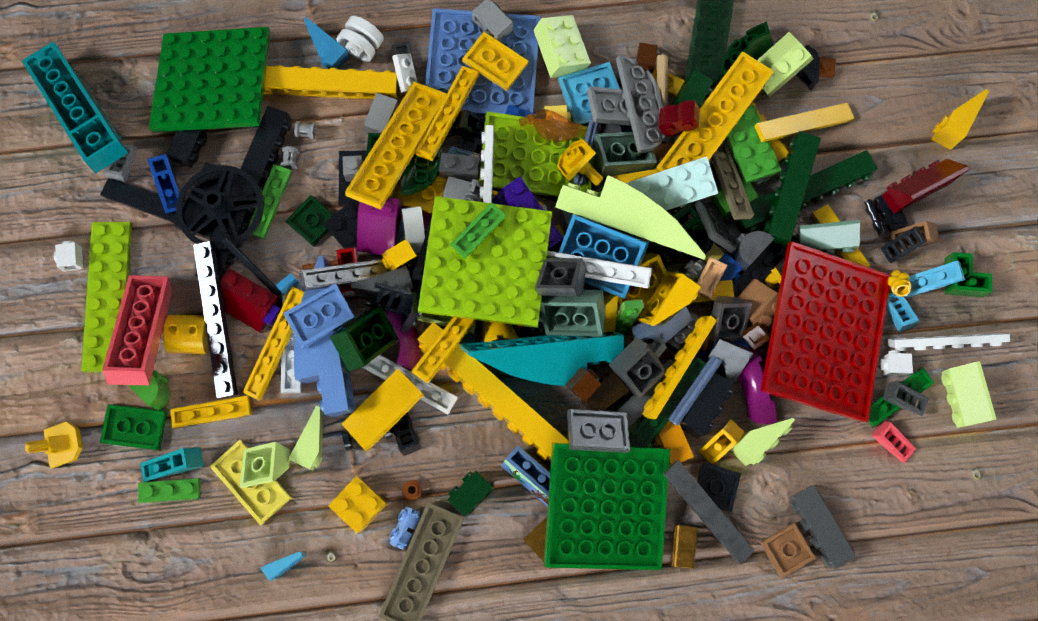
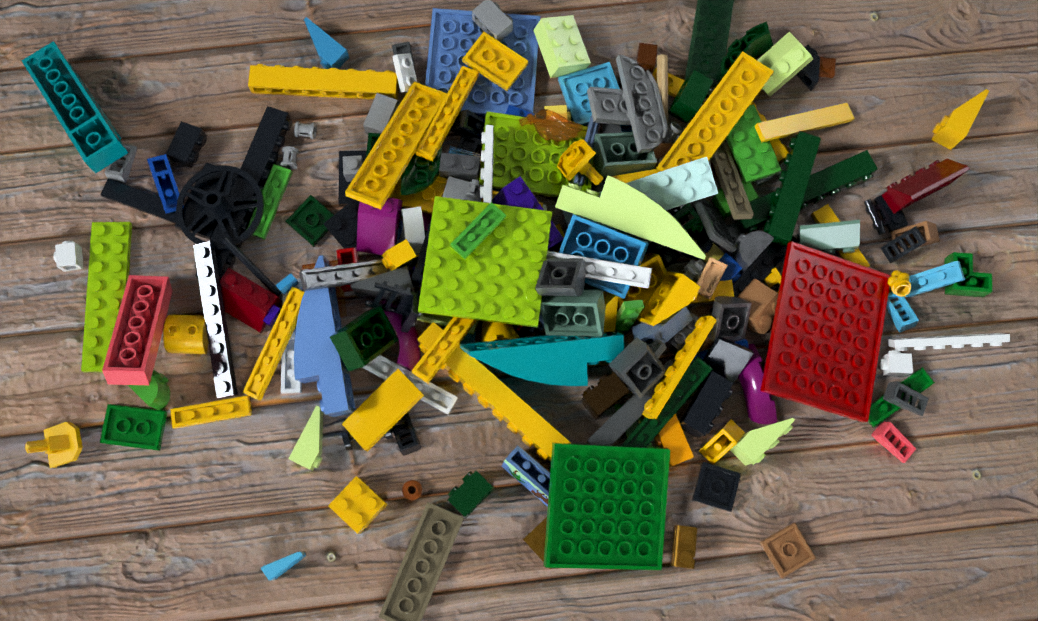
(169, 490): bright green plate -> none
(172, 464): teal slope -> none
(210, 79): green plate -> none
(260, 500): light yellow tile -> none
(263, 464): yellowish green slope -> none
(319, 315): medium blue plate -> none
(360, 38): white wheel -> none
(400, 534): light blue hinge -> none
(583, 383): reddish brown brick -> none
(598, 431): tile -> none
(679, 117): dark red brick -> none
(695, 390): sand blue axle -> none
(708, 512): flat silver tile -> none
(755, 335): reddish brown plate -> none
(822, 527): dark grey brick -> none
(968, 395): yellowish green slope -> none

